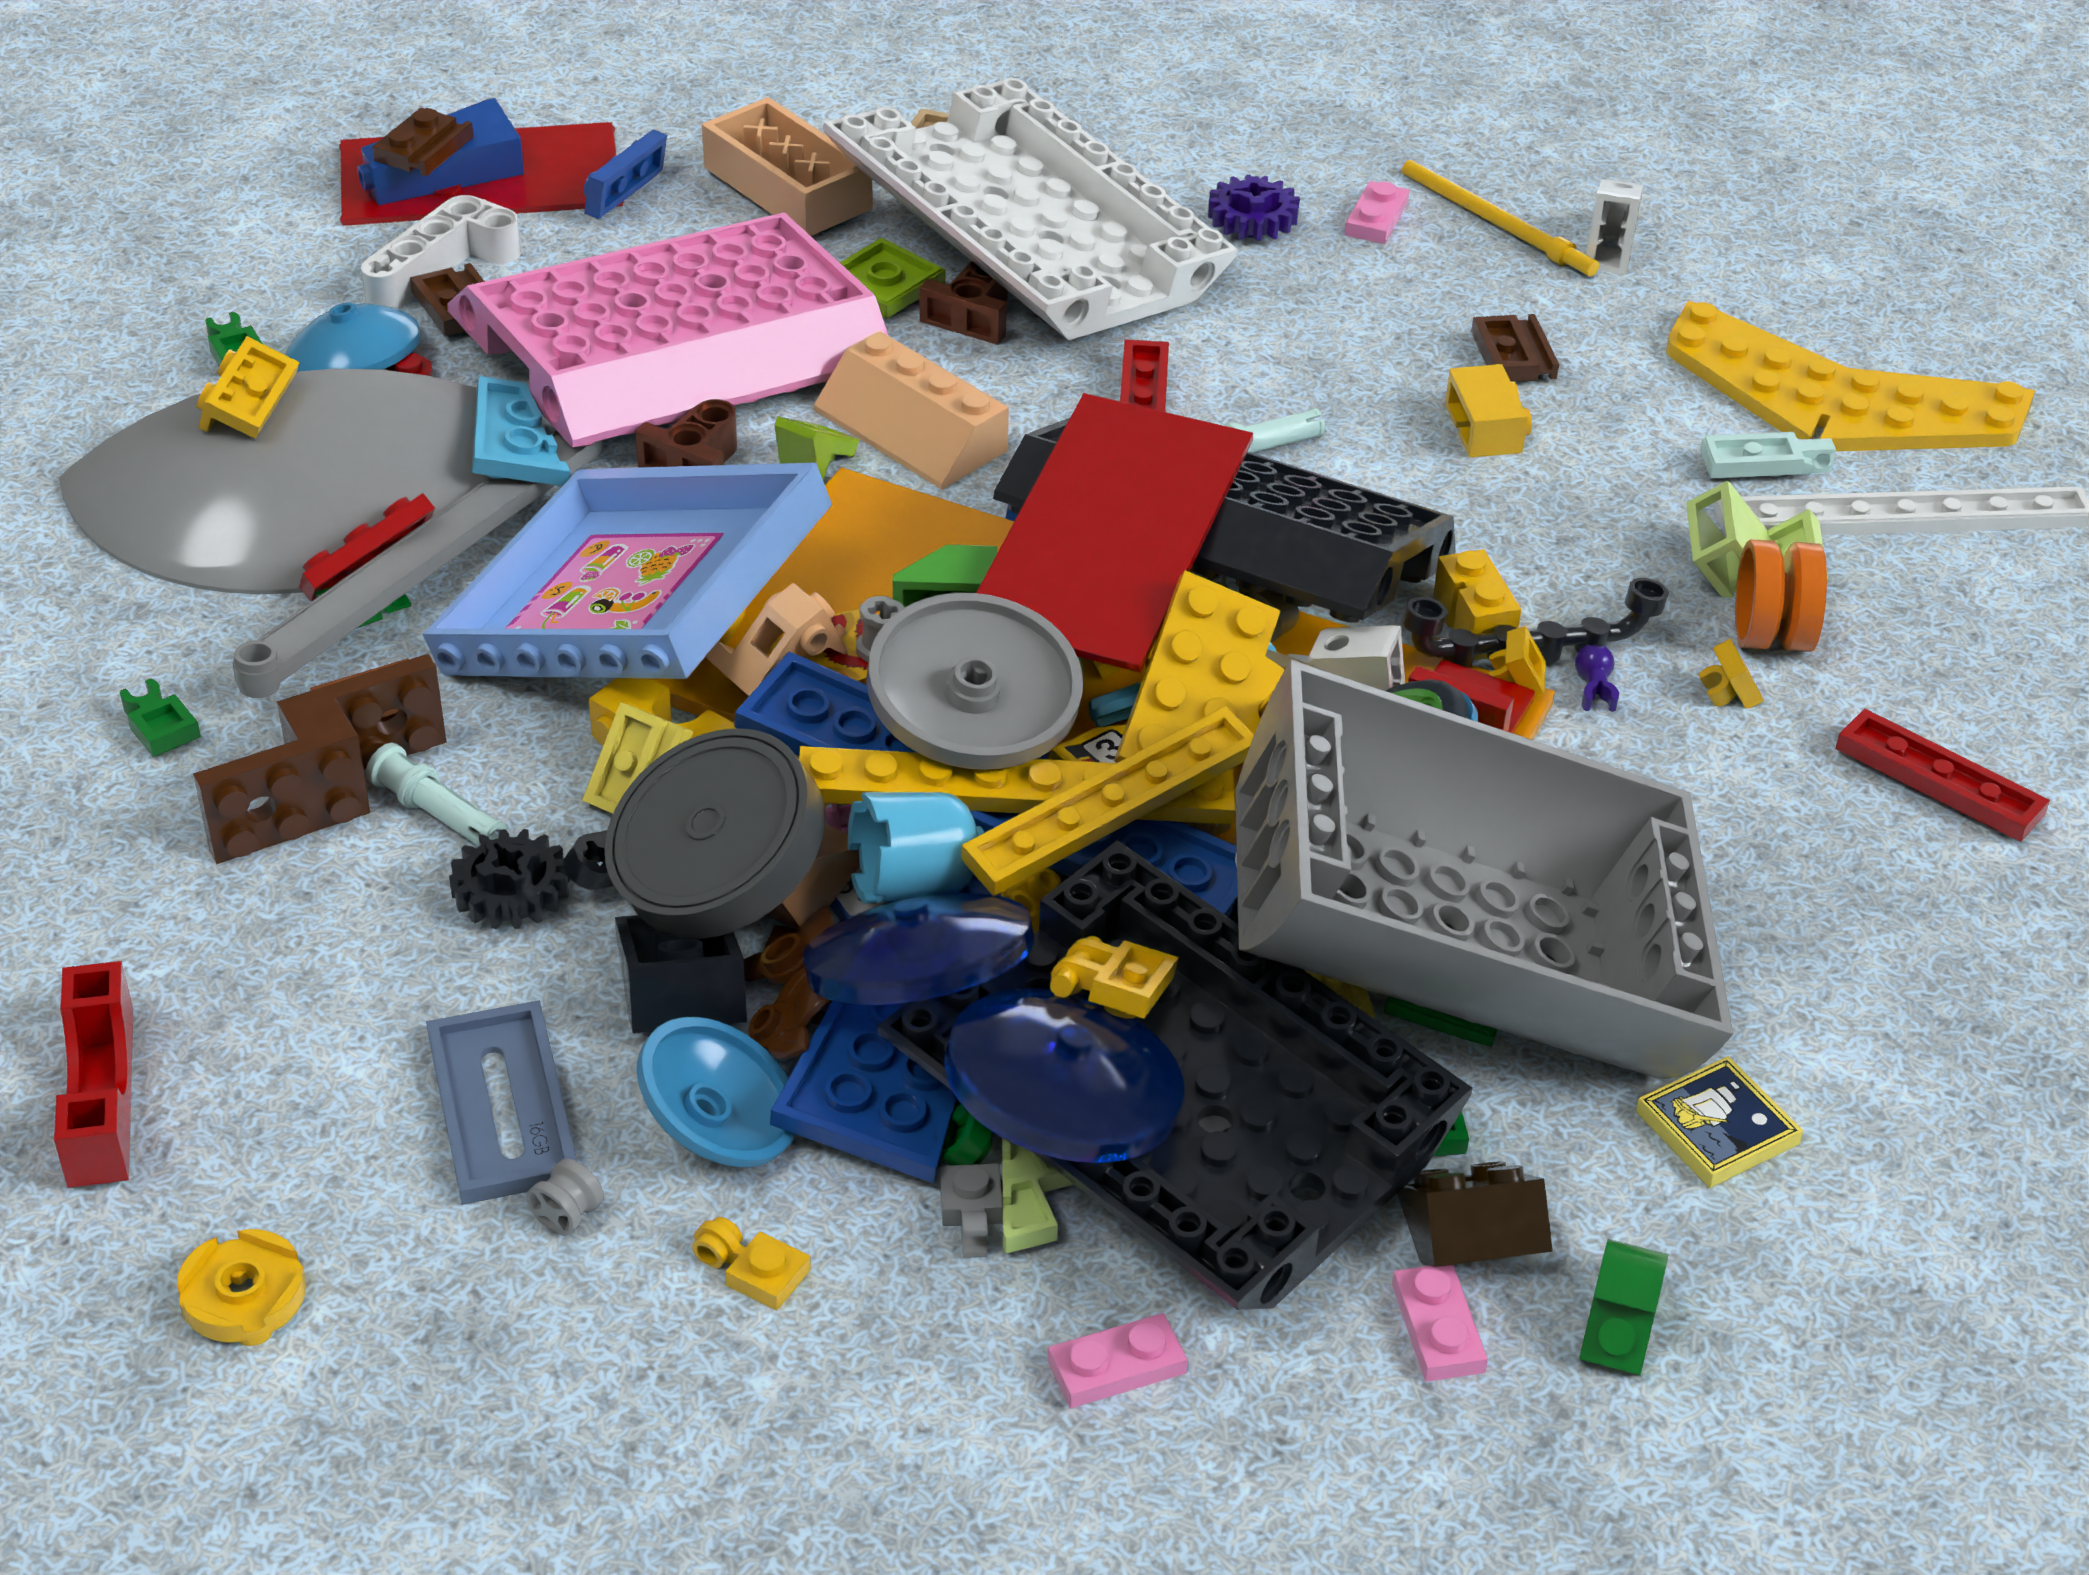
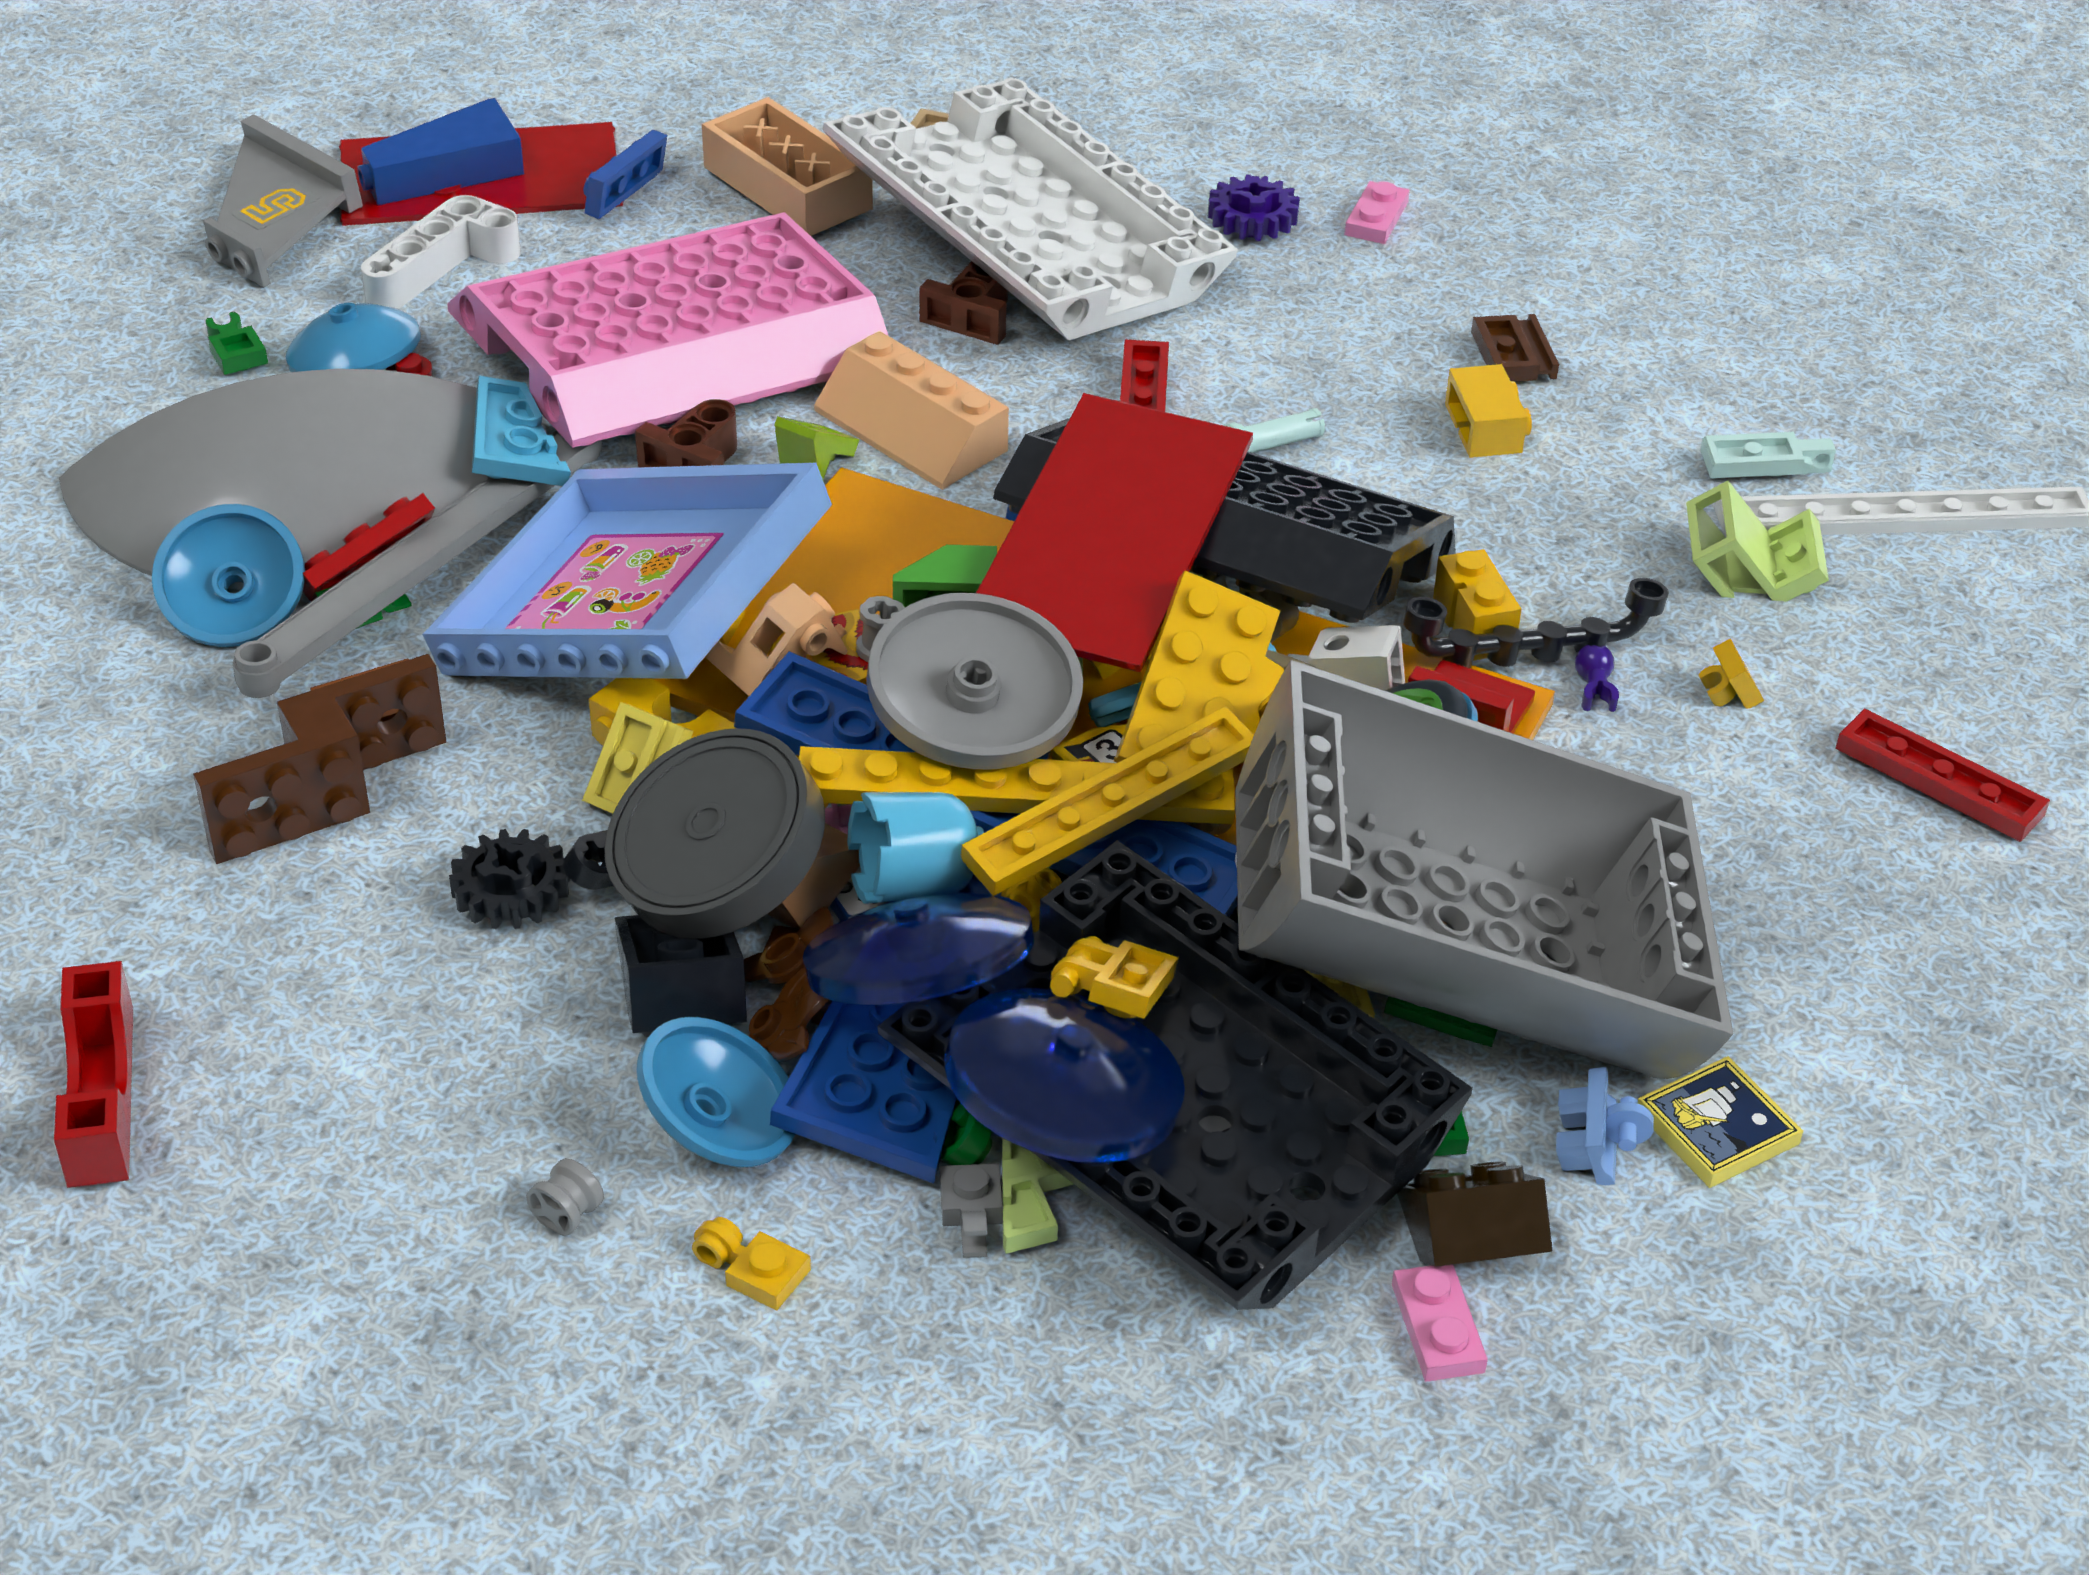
(158, 721): green plate -> none
(213, 552): none -> dark azure dish
(247, 388): yellow bracket -> none
(249, 1314): yellow plate -> none
(275, 199): none -> light grey piece
(420, 788): light aqua pin -> none
(422, 141): reddish brown plate -> none
(438, 288): reddish brown plate -> none
(523, 1041): sand blue piece -> none
(892, 274): lime plate -> none
(1117, 1360): bright pink plate -> none
(1520, 661): yellow tile -> none
(1556, 249): yellow bar -> none
(1605, 1127): none -> light blue hips
(1614, 219): white torso -> none
(1624, 1306): green brick -> none
(1780, 595): orange wheel -> none
(1855, 406): yellow wing -> none

